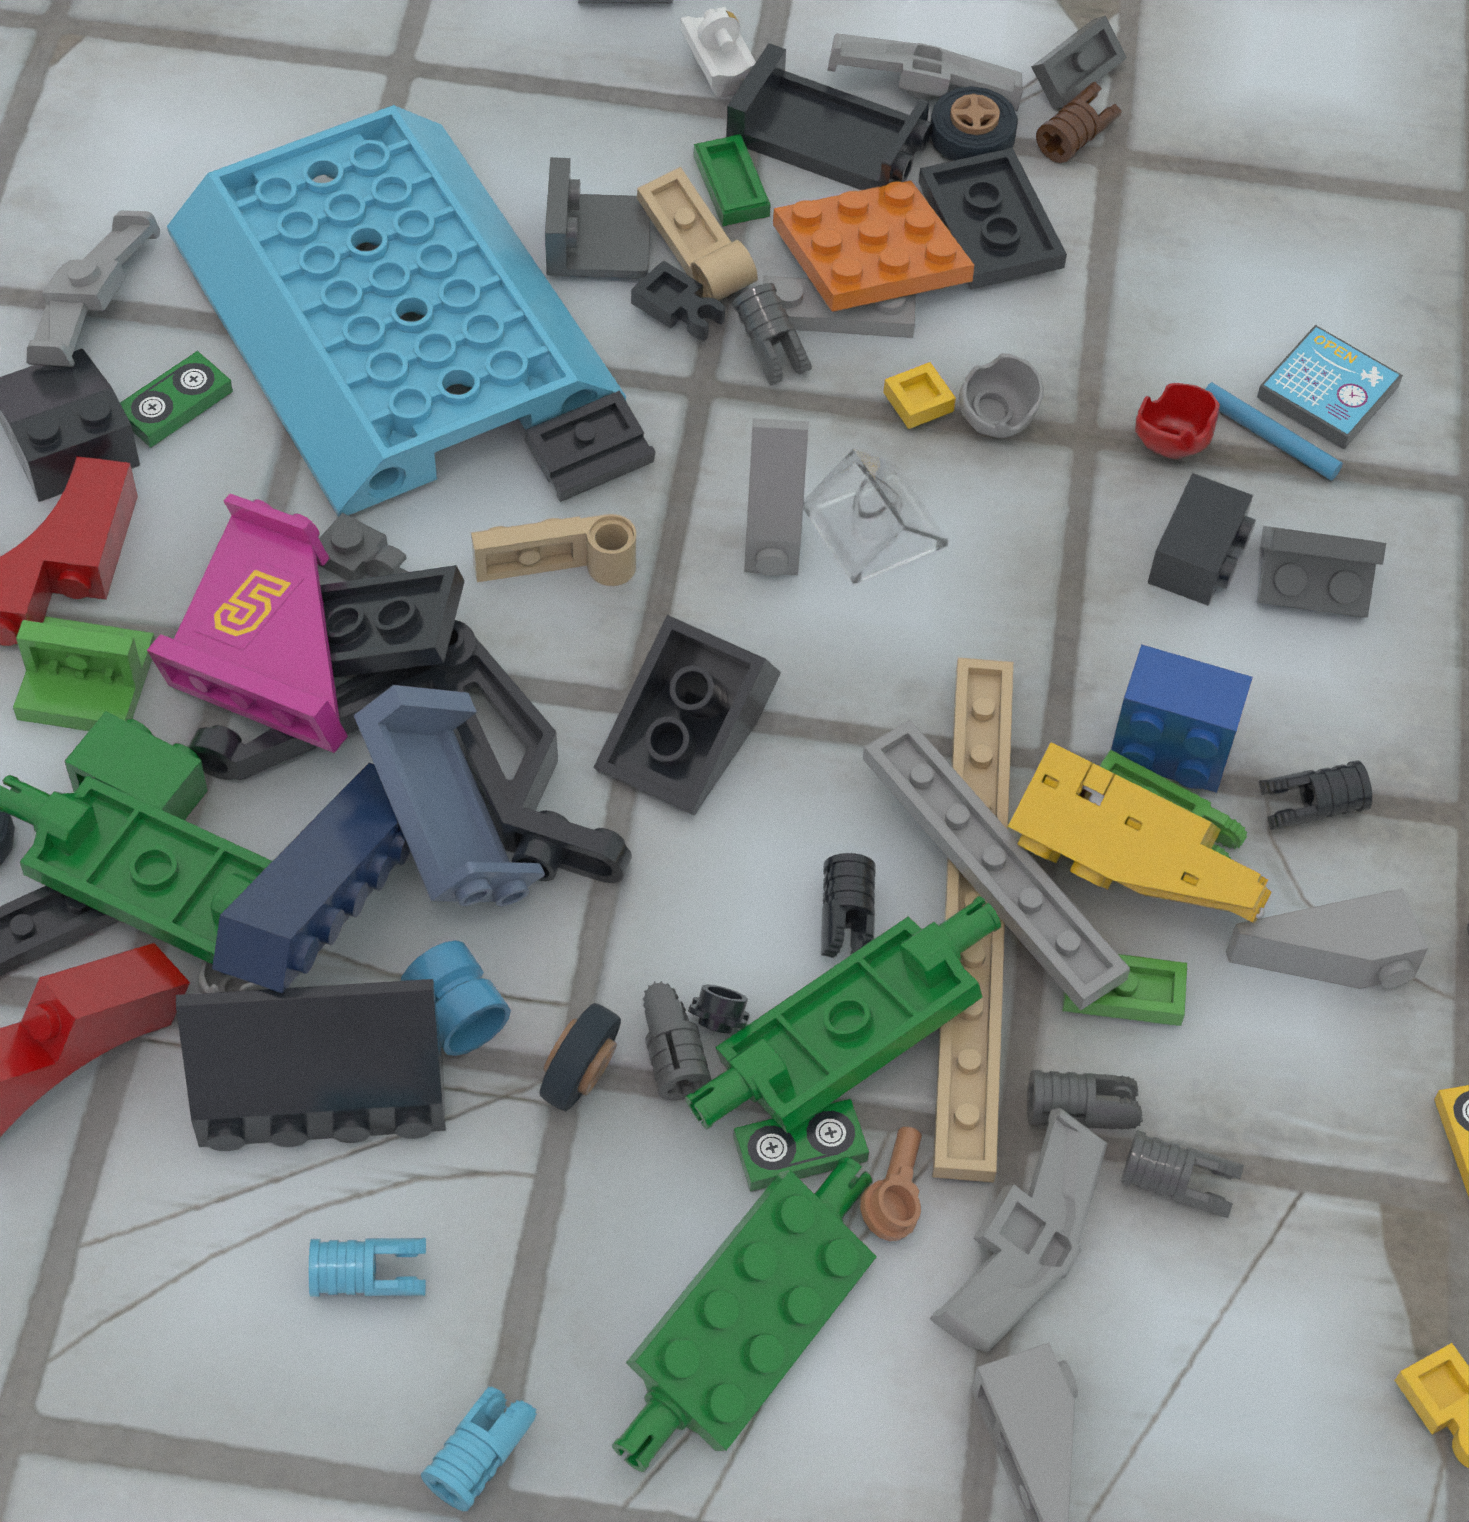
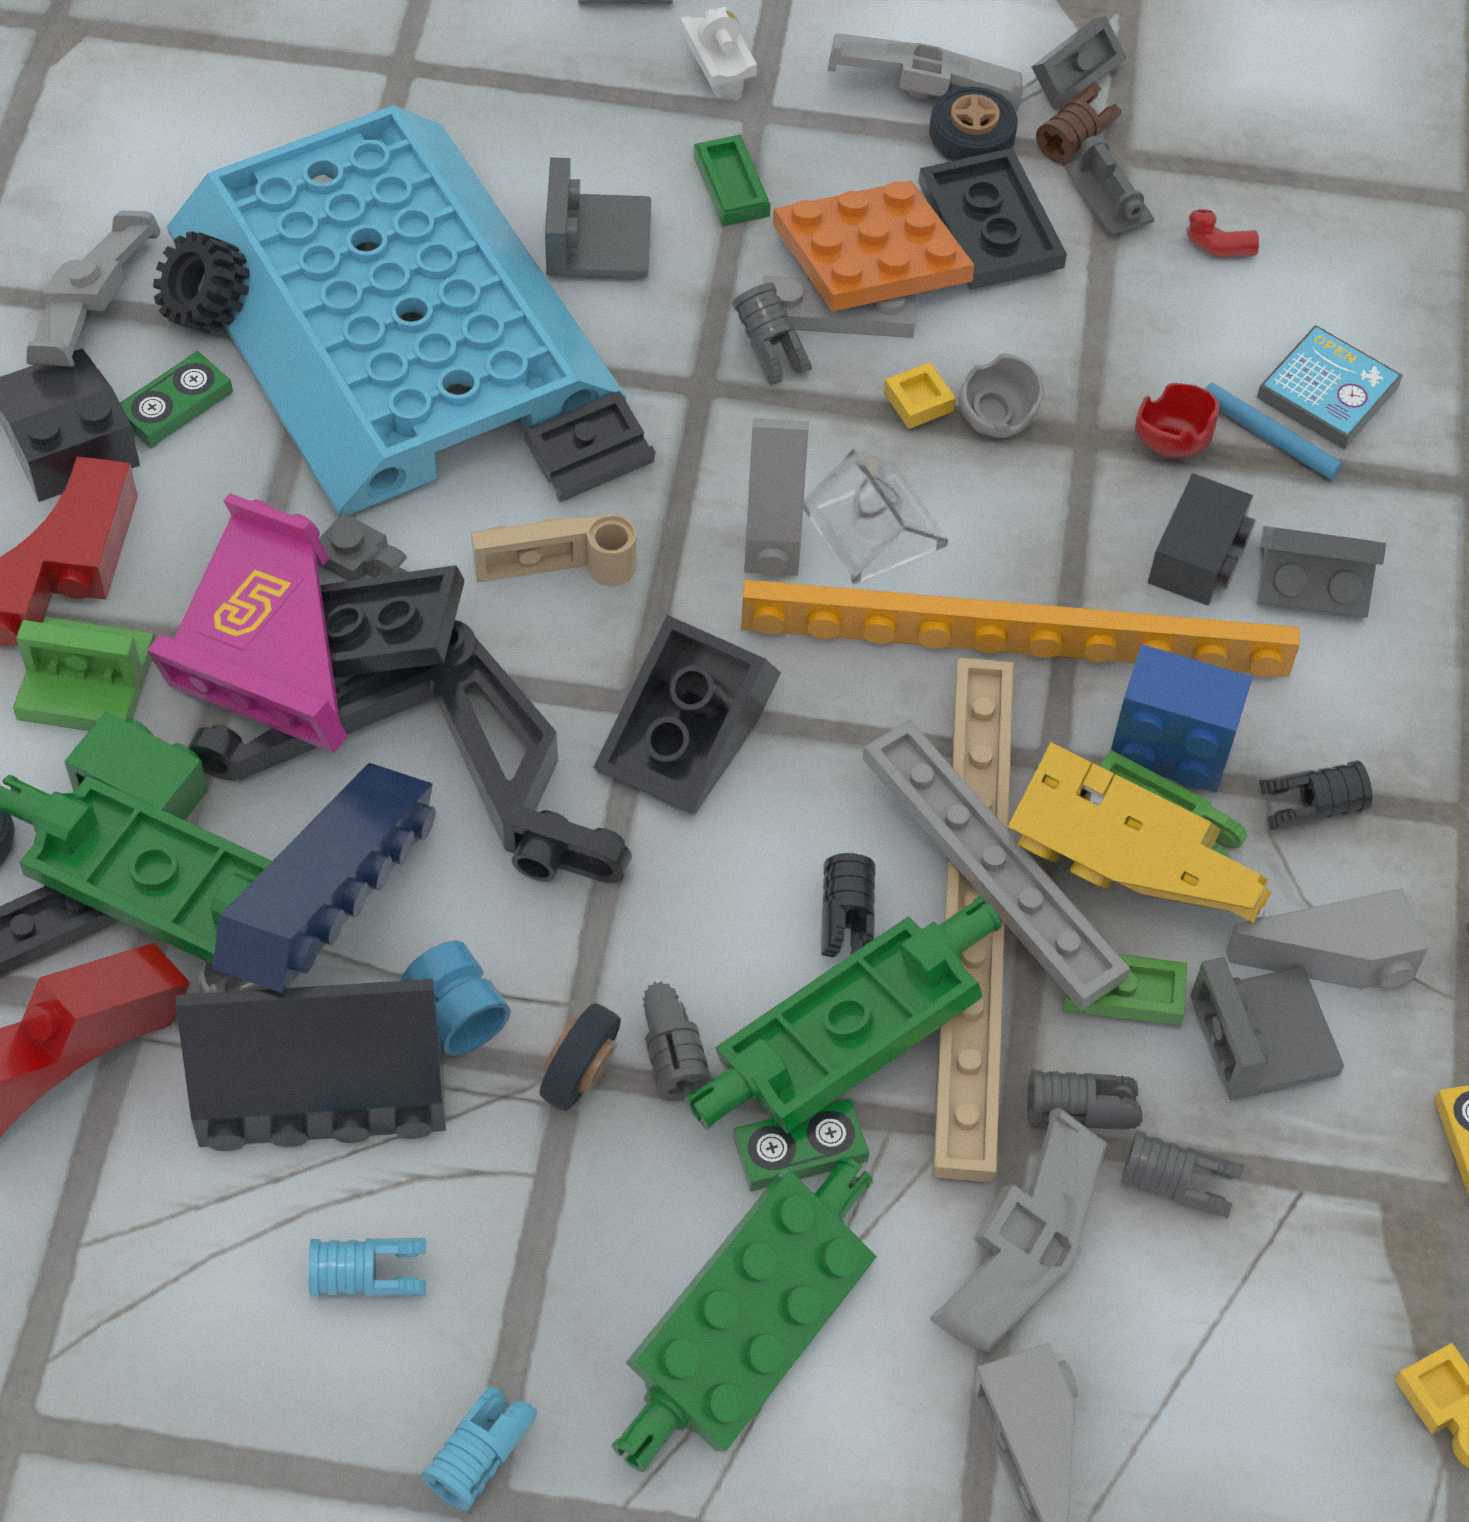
(221, 284): none -> black tyre
(438, 798): sand blue panel -> none
(675, 296): black plate -> none
(696, 236): tan plate -> none
(720, 1008): black plate -> none
(824, 126): black panel -> none
(892, 1204): nougat plate -> none
(1013, 627): none -> light orange plate
(1107, 188): none -> dark grey hinge
(1217, 242): none -> red arm
(1264, 1029): none -> dark grey bracket

